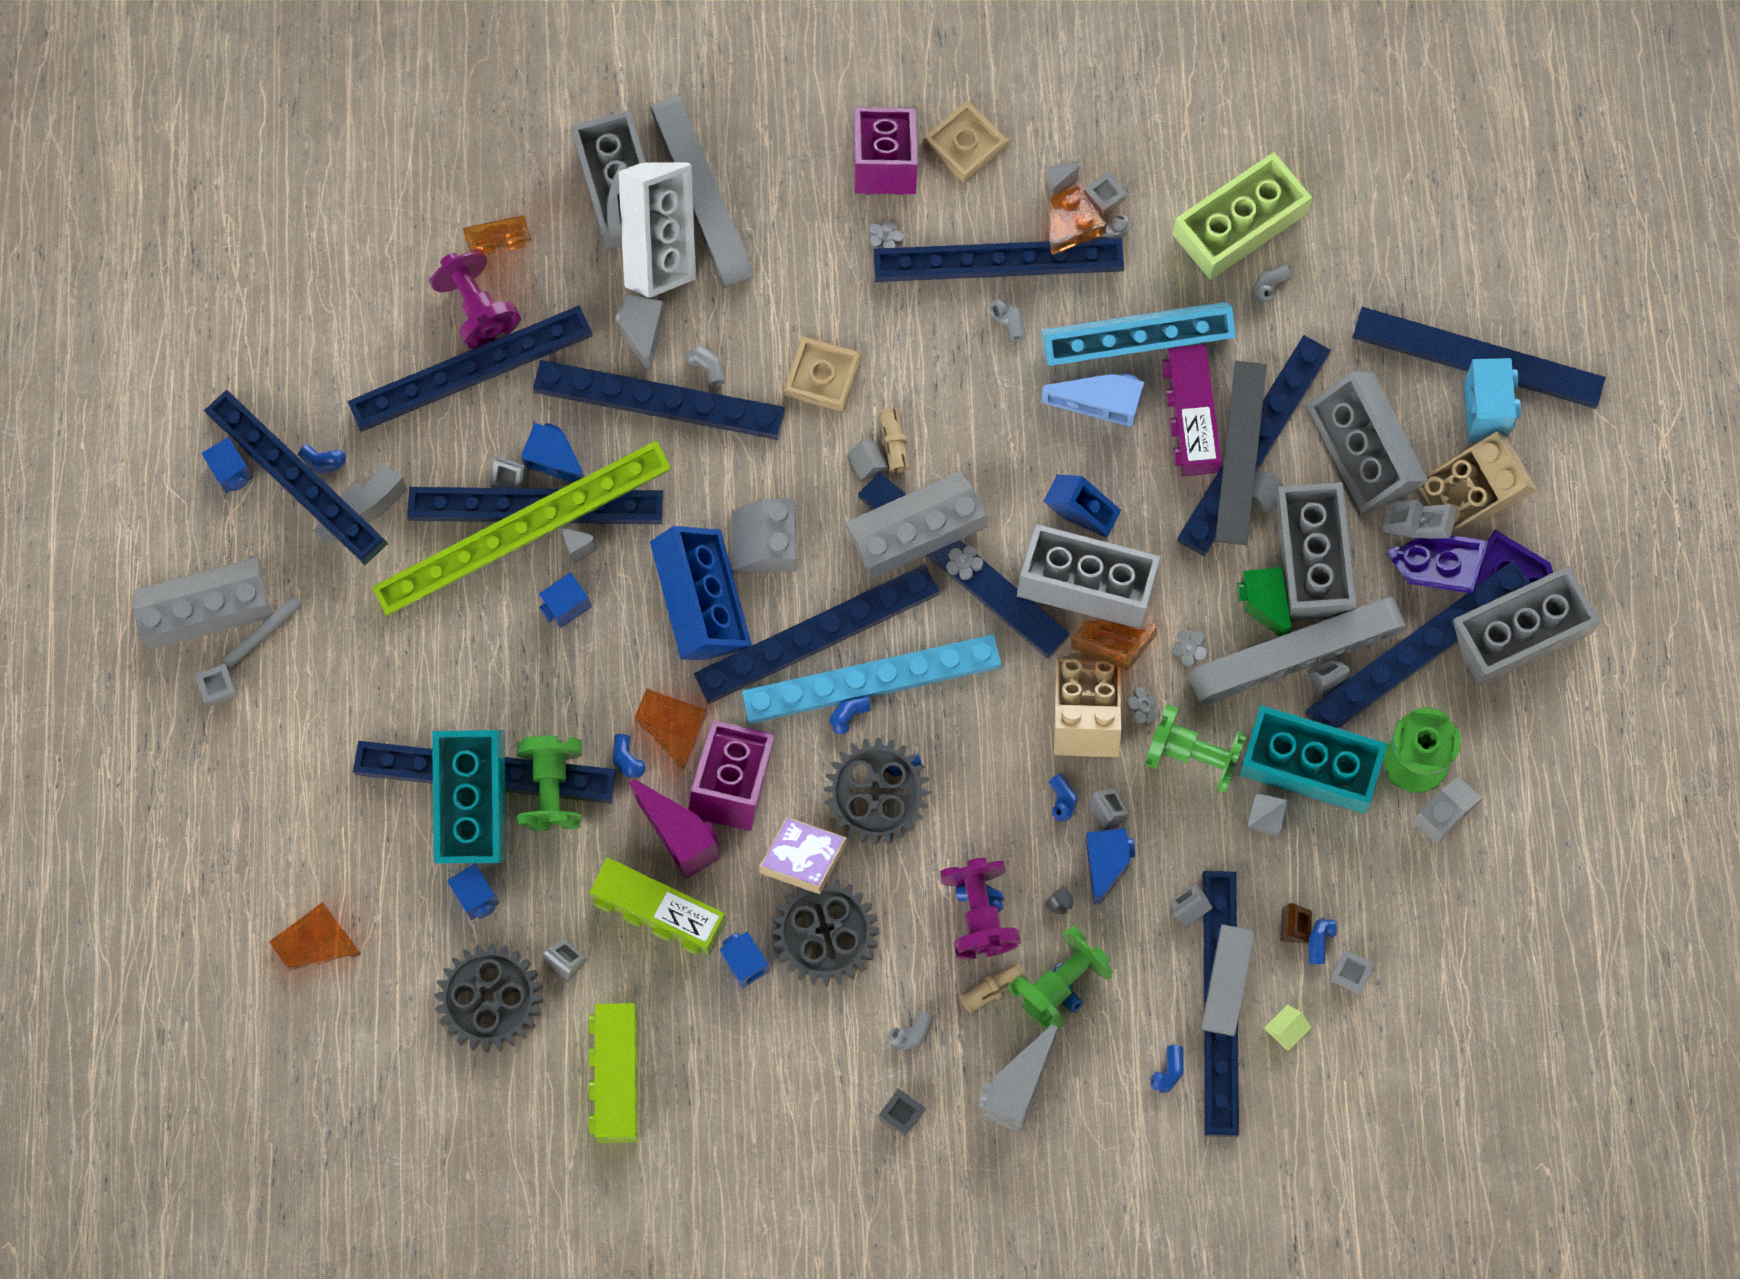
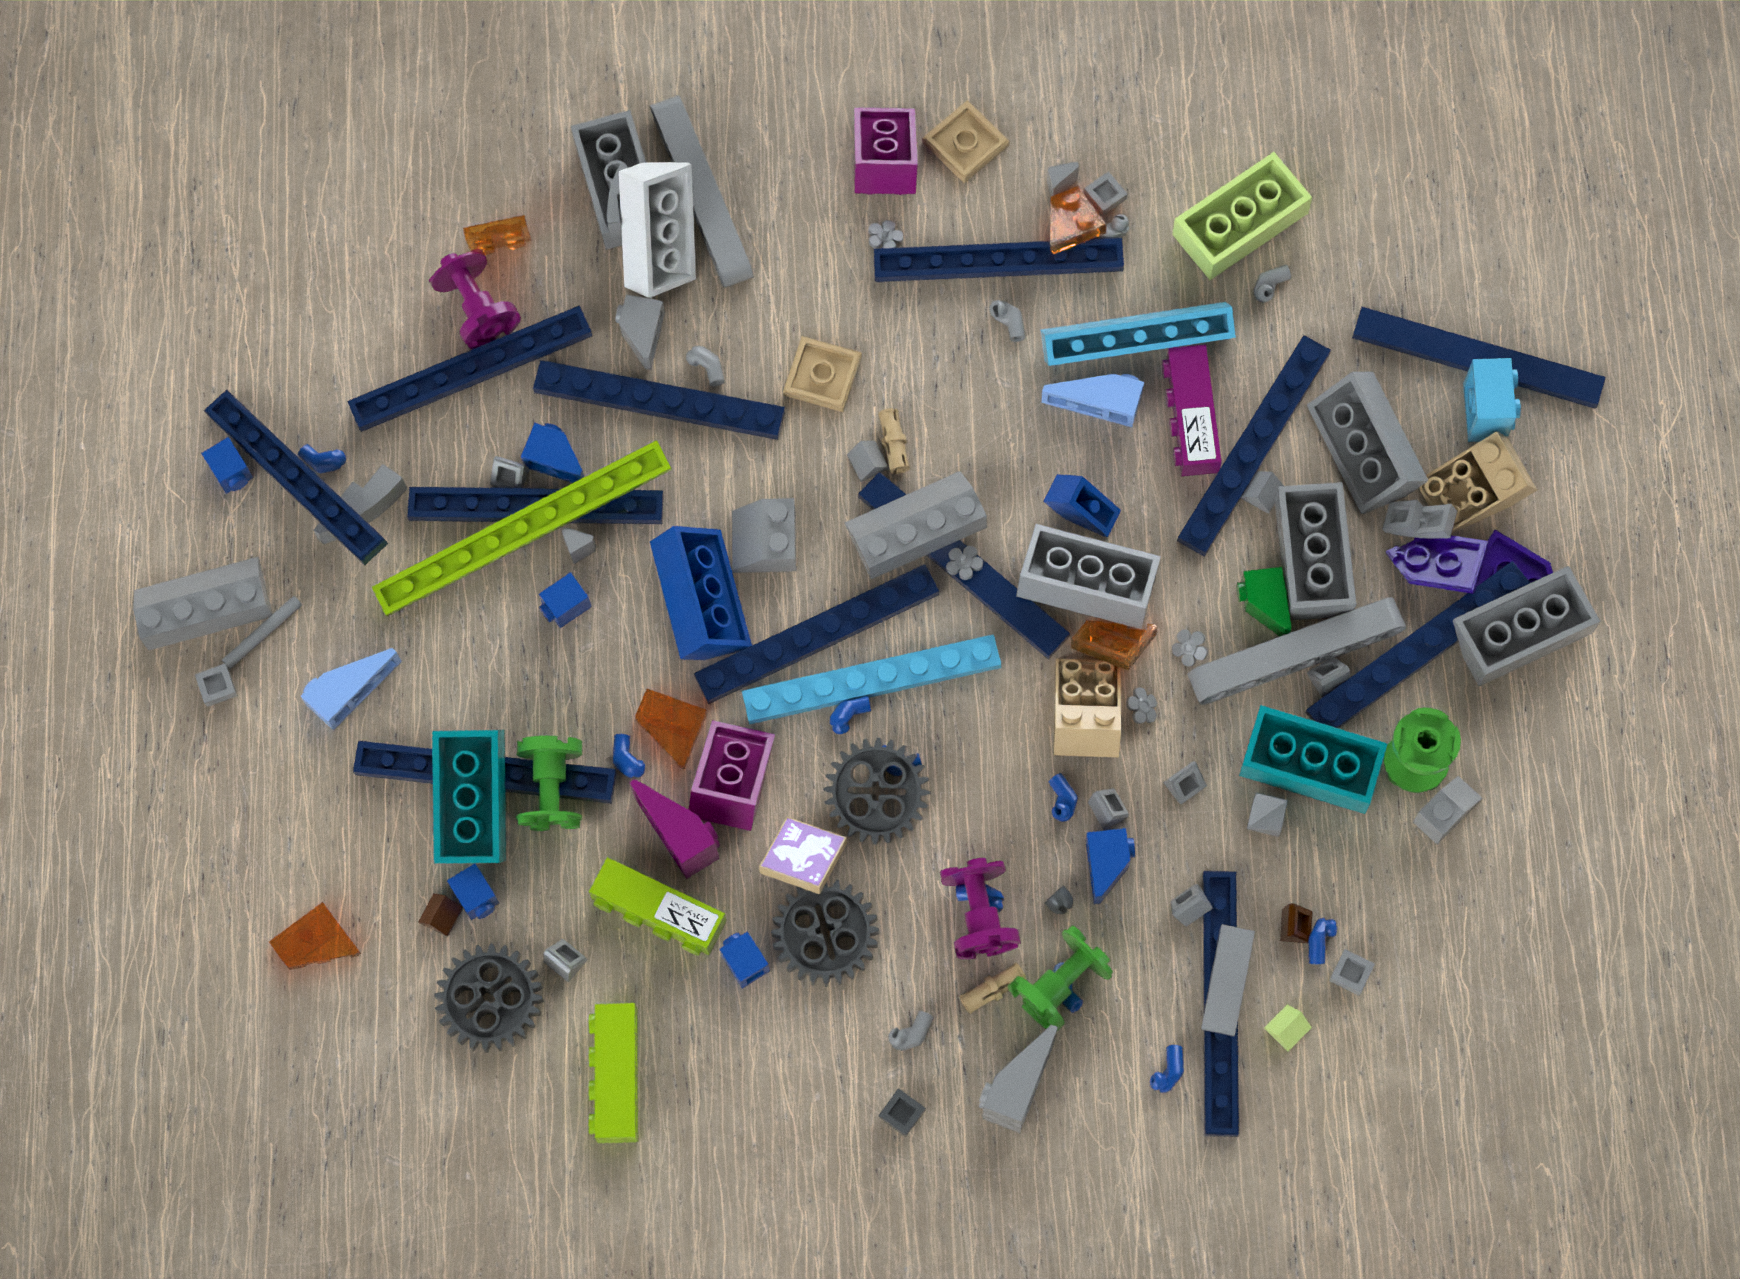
(344, 688): none -> light blue slope
(440, 914): none -> reddish brown slope
(1183, 744): bright green piece -> none
(1186, 783): none -> light grey slope
(1240, 453): dark grey tile -> none

